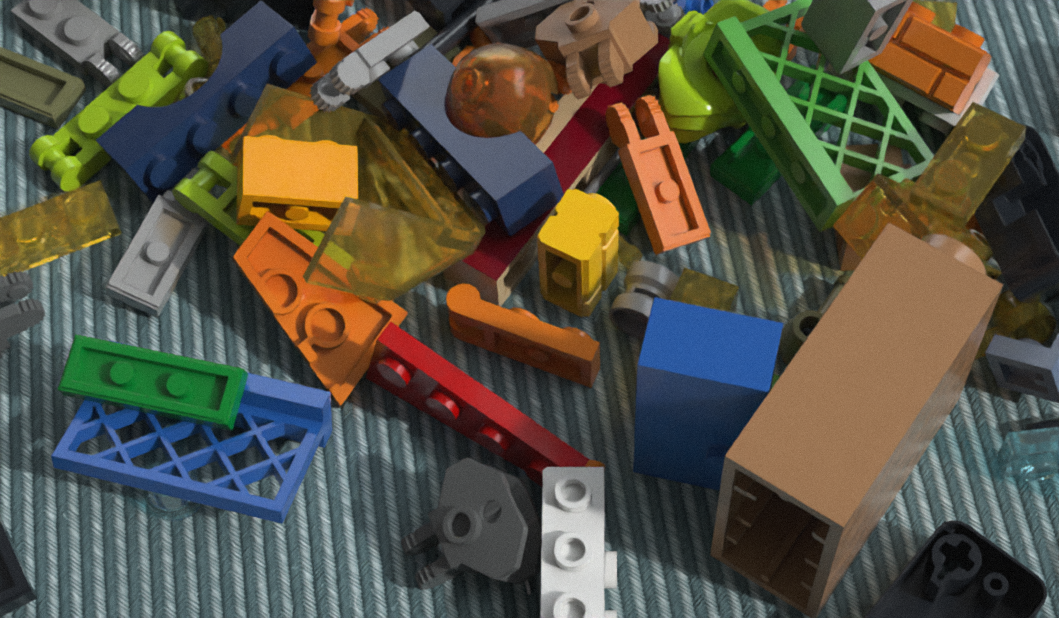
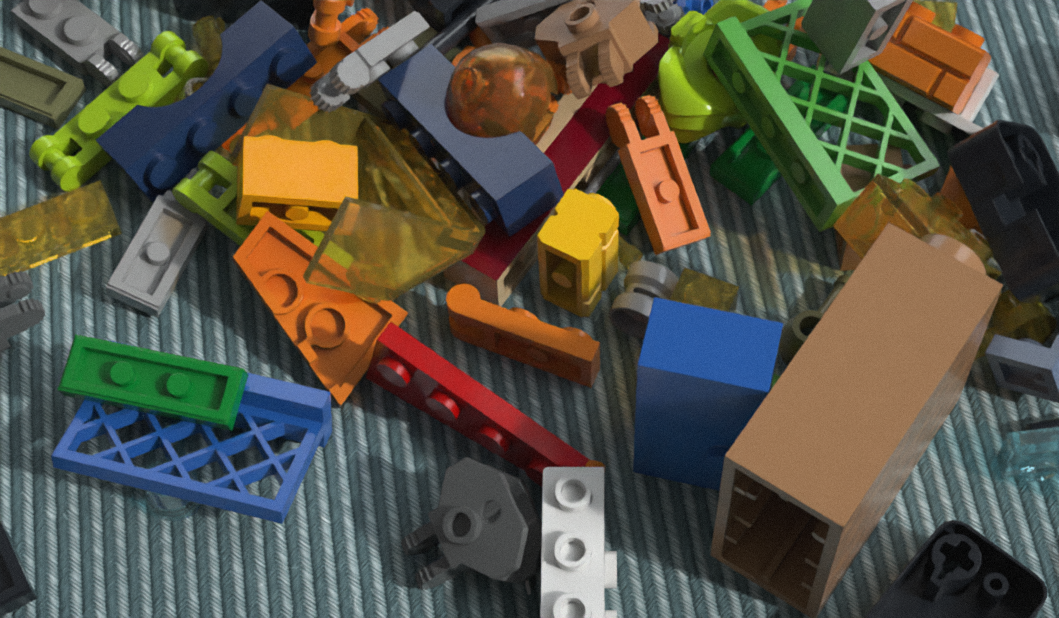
(967, 165): clear yellow plate -> none

